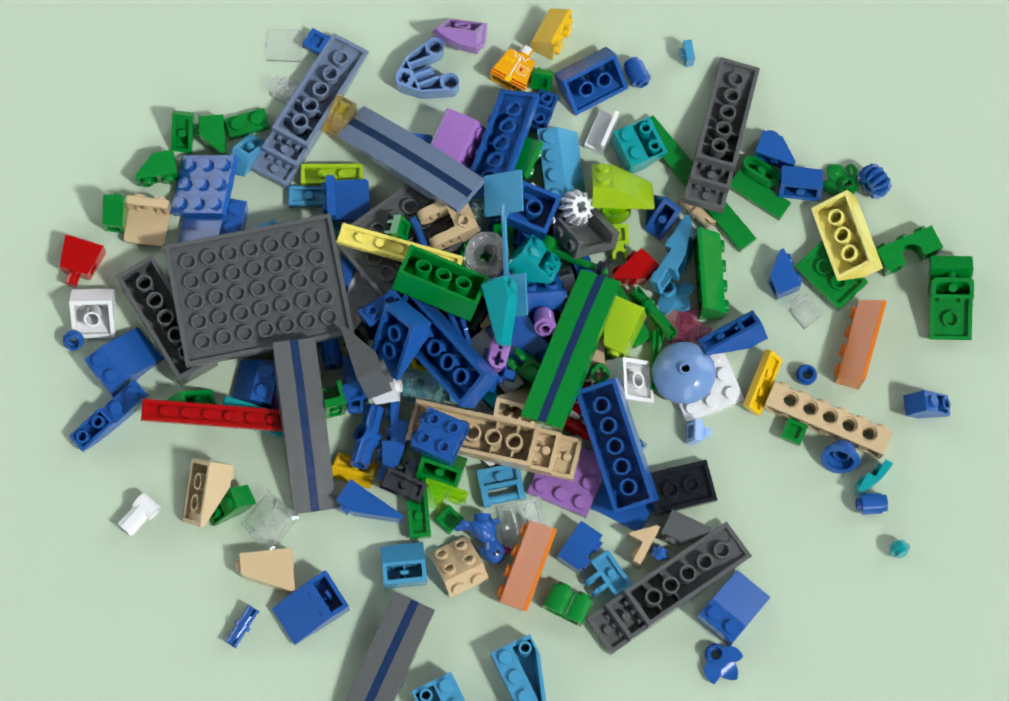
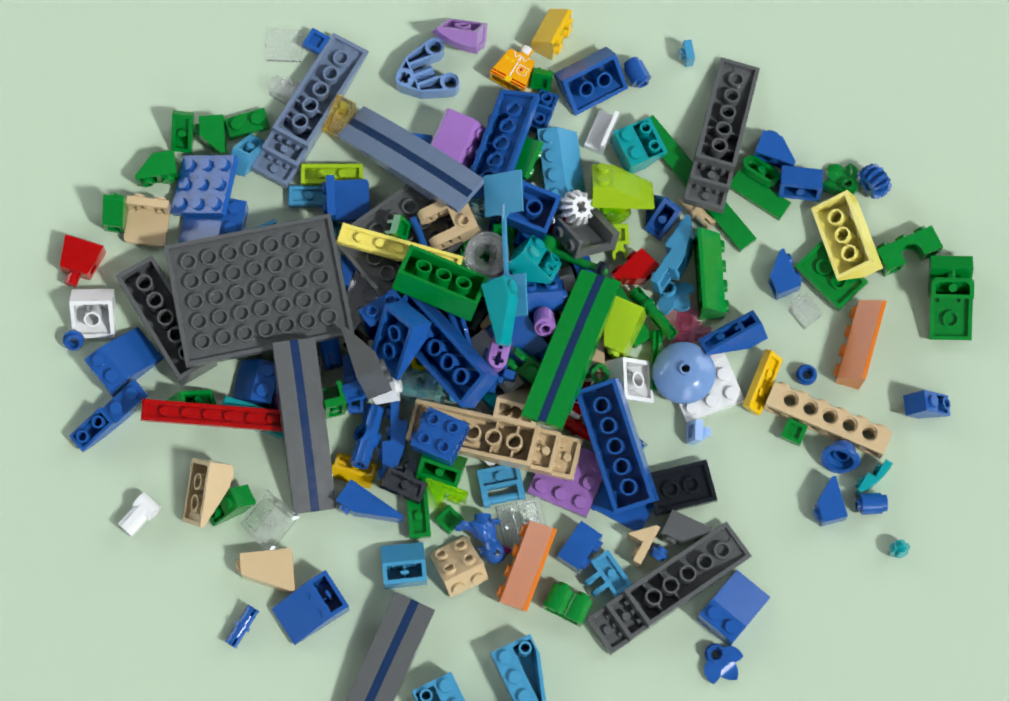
(830, 505): none -> blue slope

